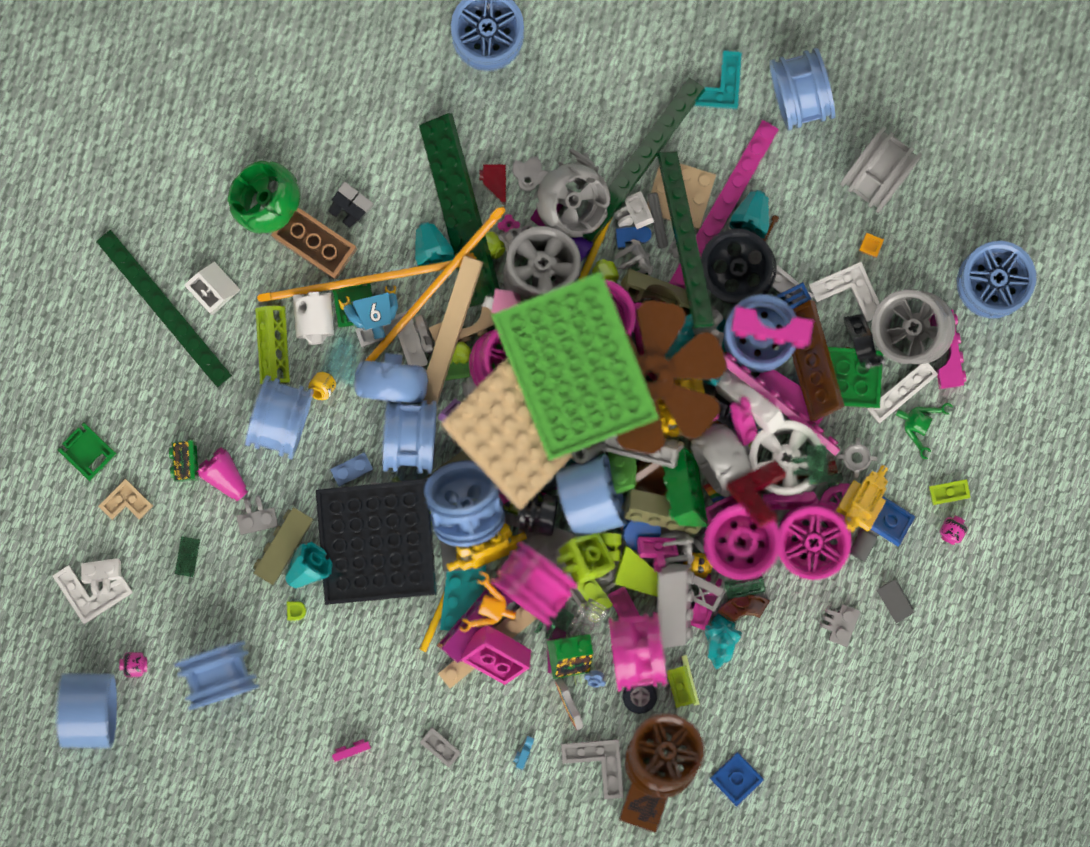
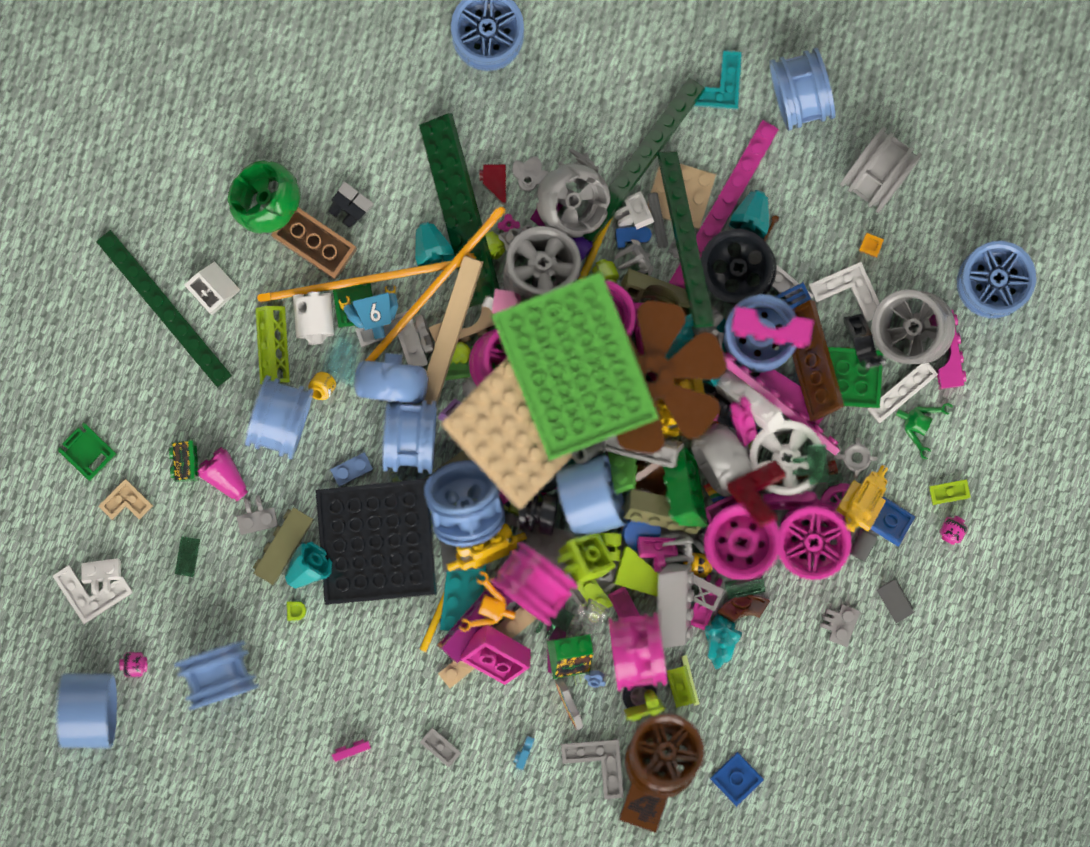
(652, 706): none -> lime hinge

